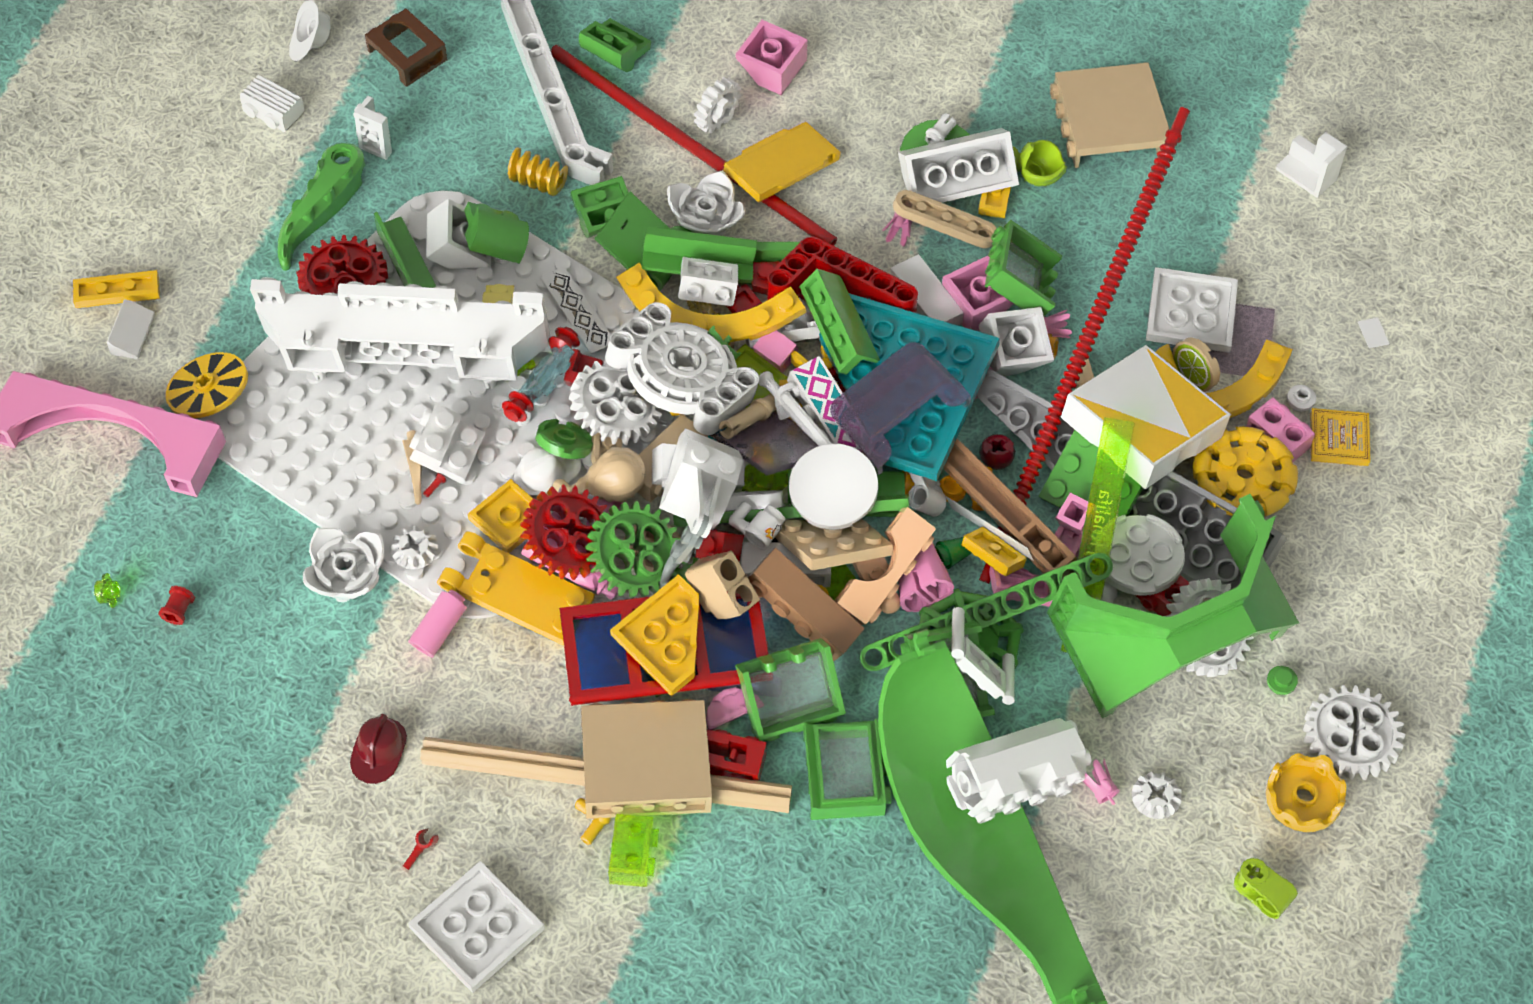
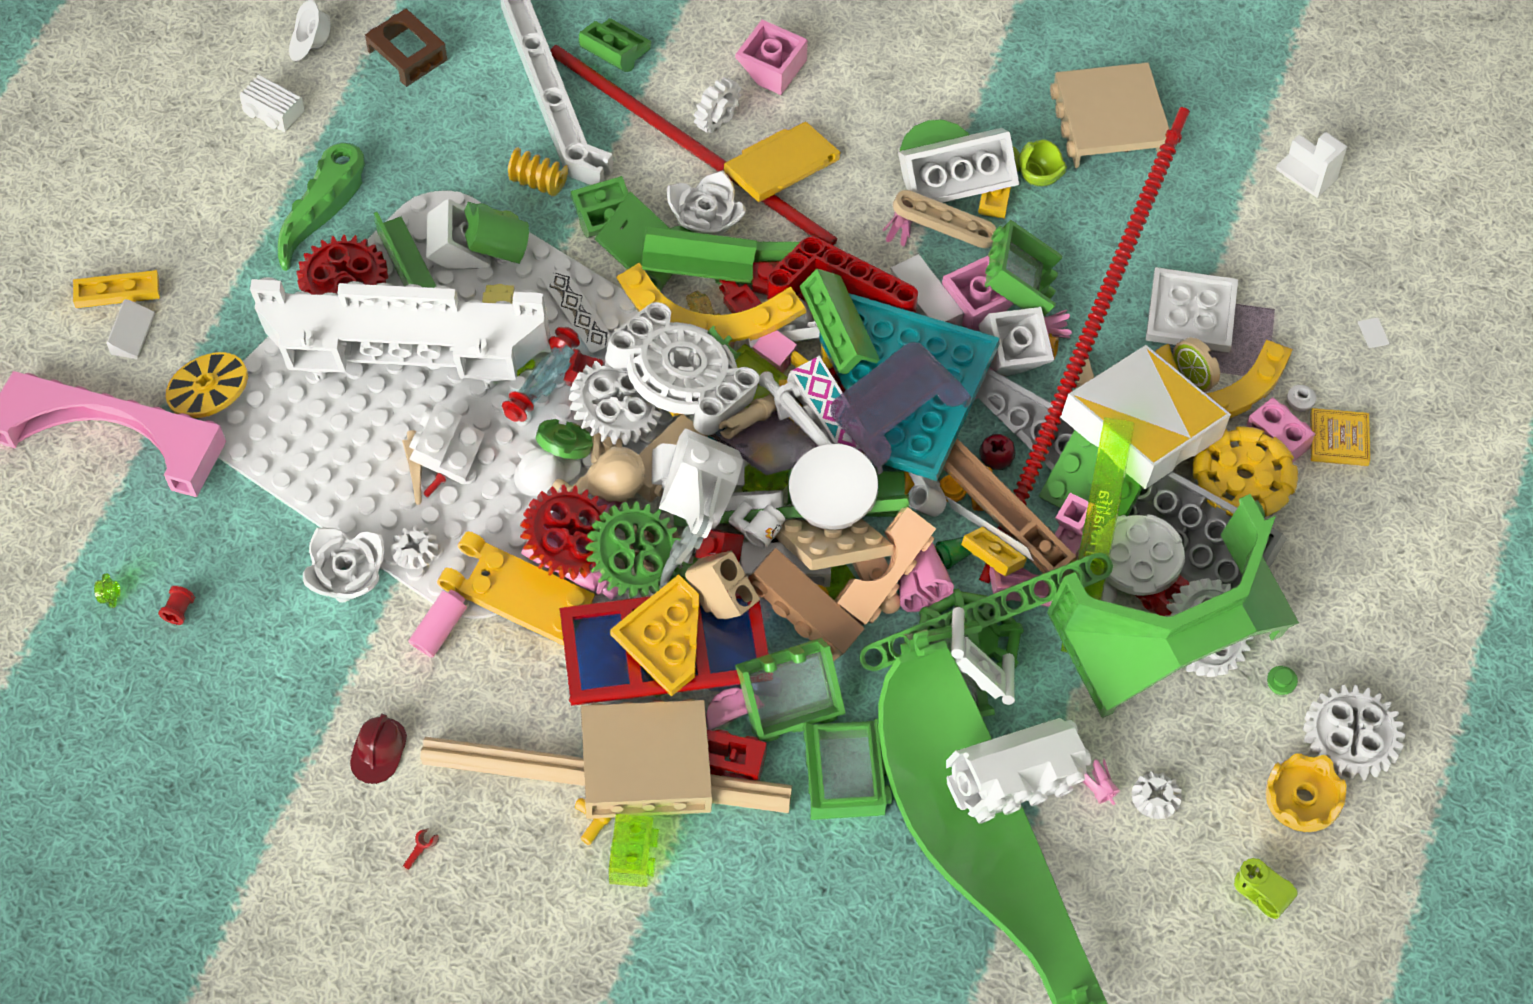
(372, 129): white bracket -> none
(476, 926): white plate -> none
(501, 515): yellow tile -> none
(708, 281): white bracket -> none
(940, 129): white pin -> none

